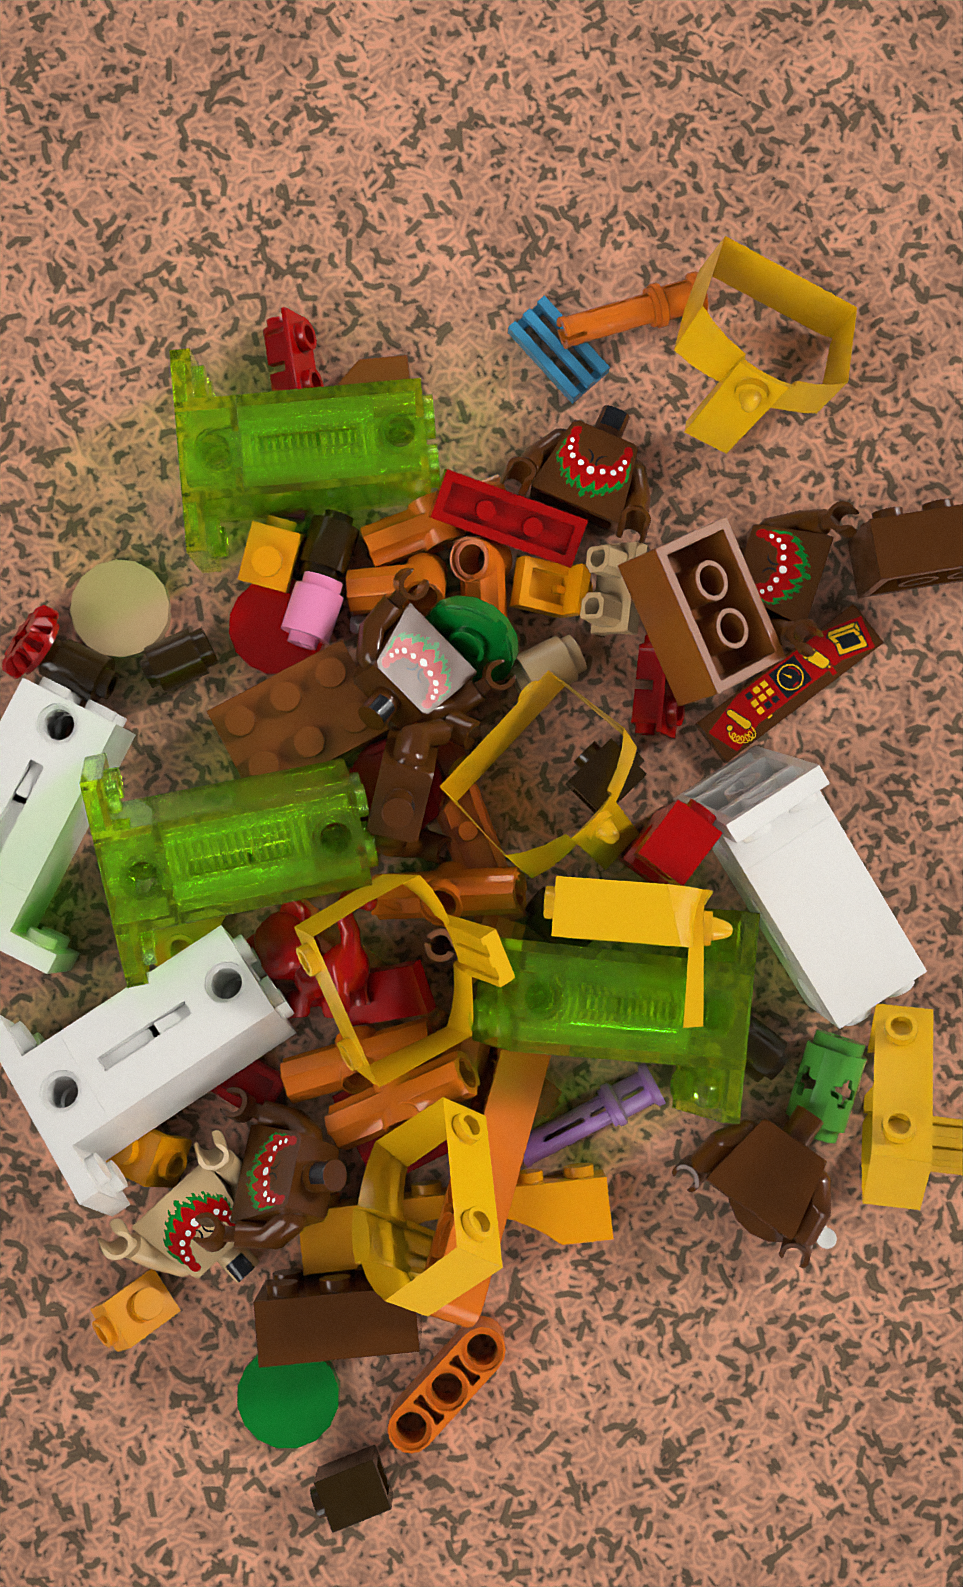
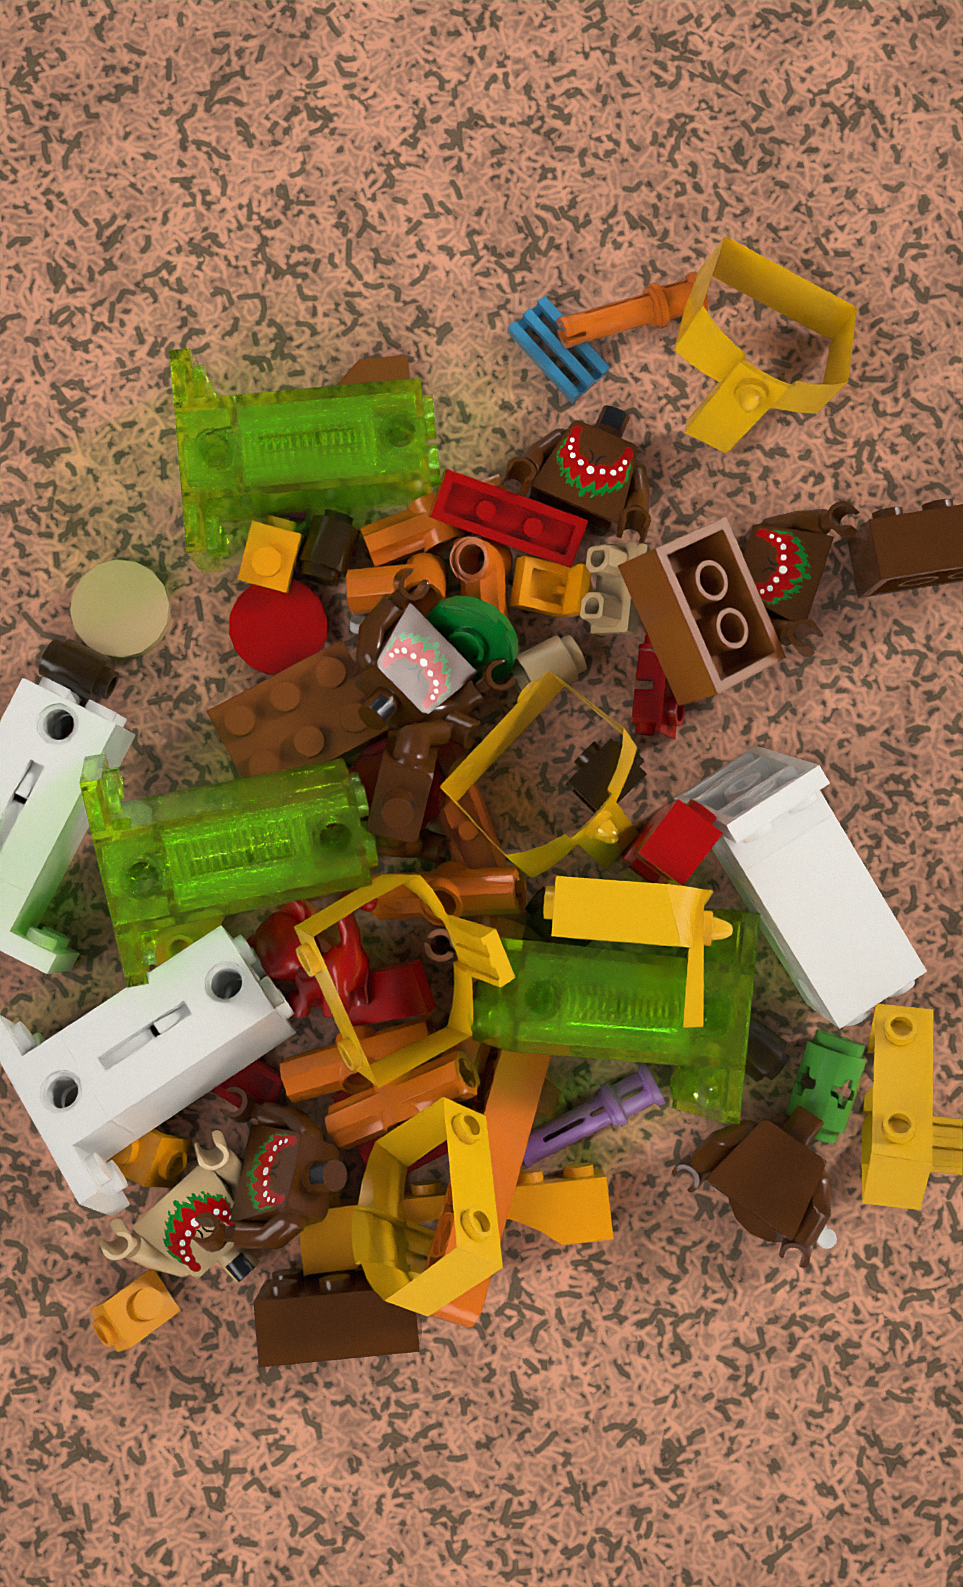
(31, 642): red gear -> none
(178, 659): dark brown brick -> none
(288, 1402): green tile -> none
(291, 342): red hinge -> none
(312, 610): bright pink brick -> none
(352, 1489): dark brown brick -> none
(440, 1407): orange beam -> none
(788, 684): tile -> none

